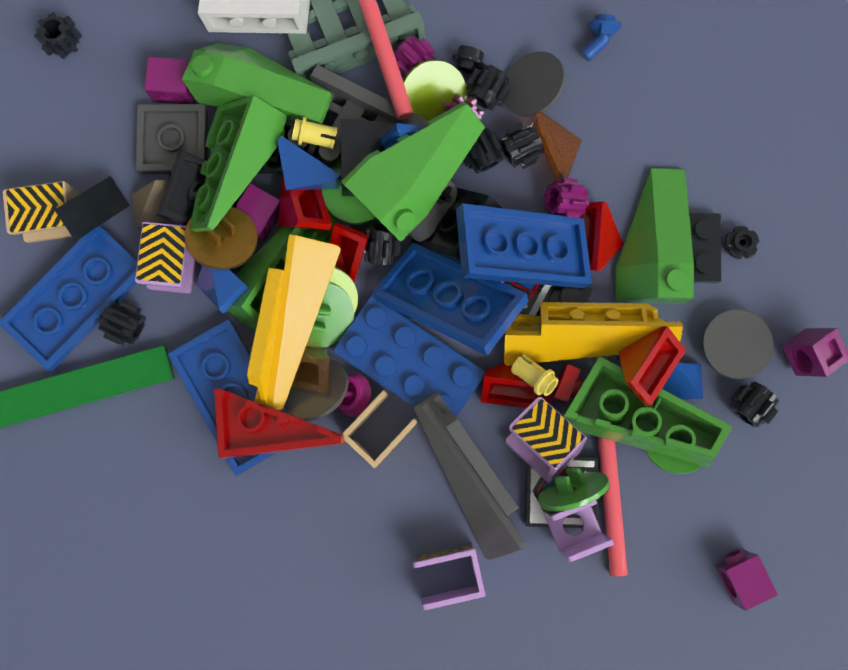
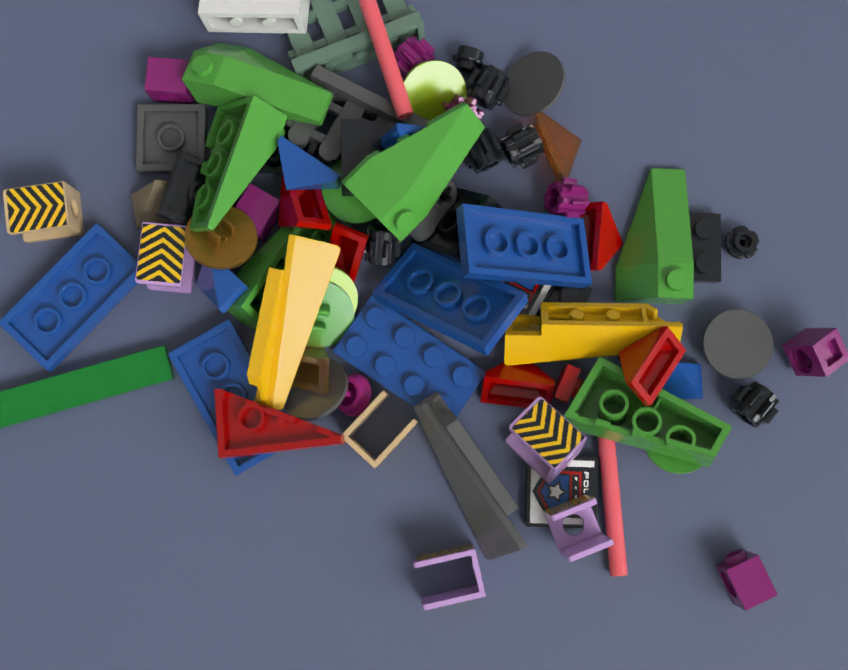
(51, 28): black gear -> none
(92, 208): black tile -> none
(122, 323): black gear -> none
(311, 133): light yellow pin -> none
(540, 379): light yellow pin -> none
(574, 490): bright green piece -> none
(603, 28): blue plate -> none

